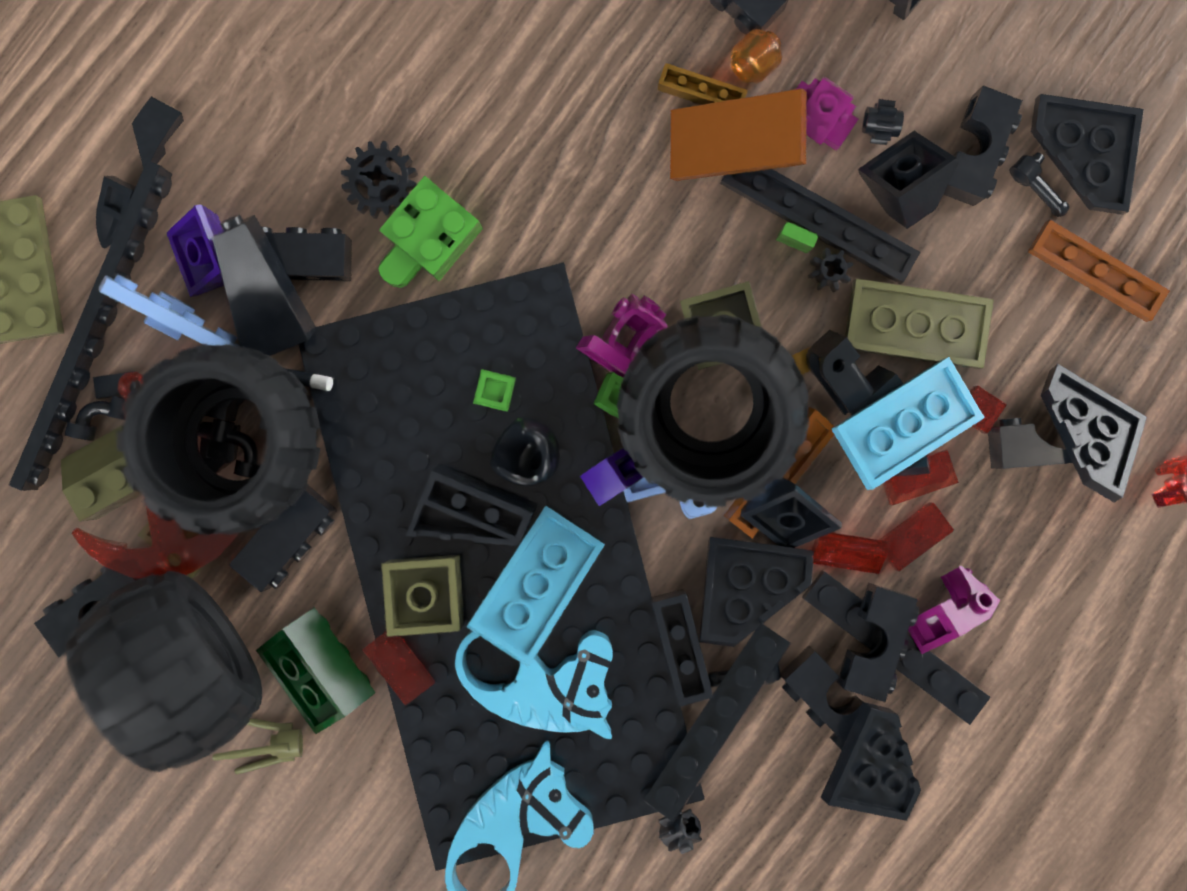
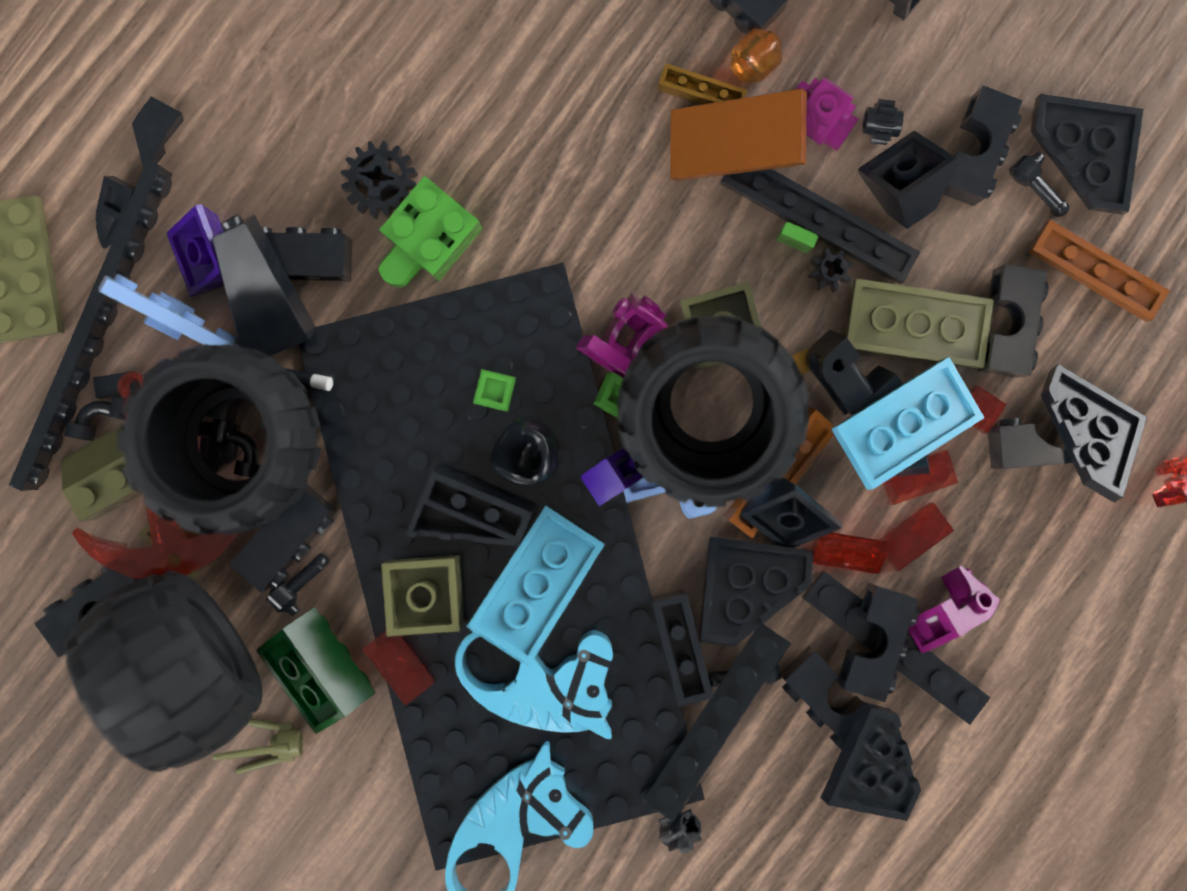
(285, 597): none -> black piece
(1022, 294): none -> black arch

